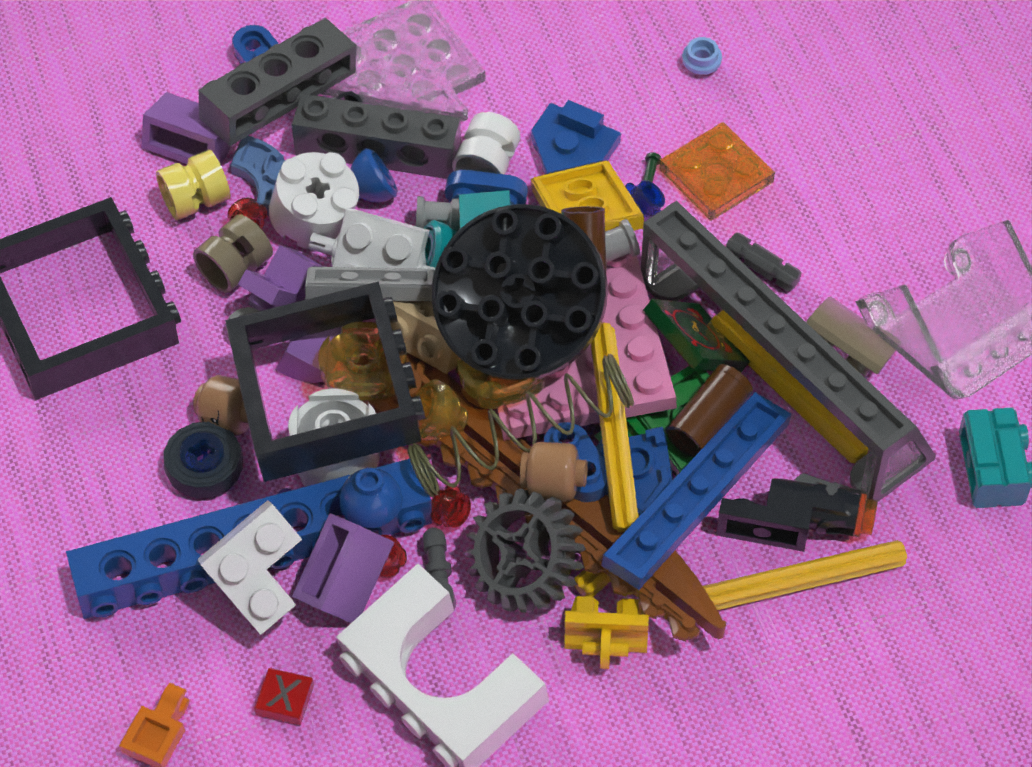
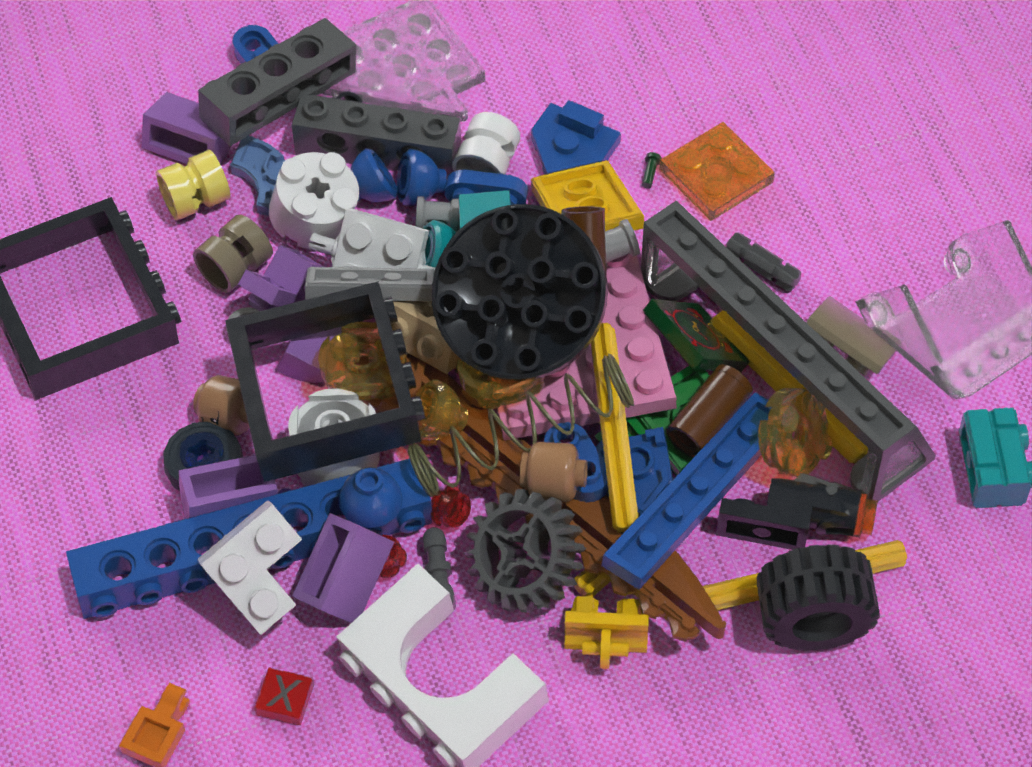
(222, 486): none -> medium lavender brick
(250, 209): clear red plate -> none
(418, 177): none -> blue brick
(647, 197): clear blue plate -> none
(702, 56): light blue plate -> none
(799, 412): none -> clear yellow plate
(817, 597): none -> black tyre

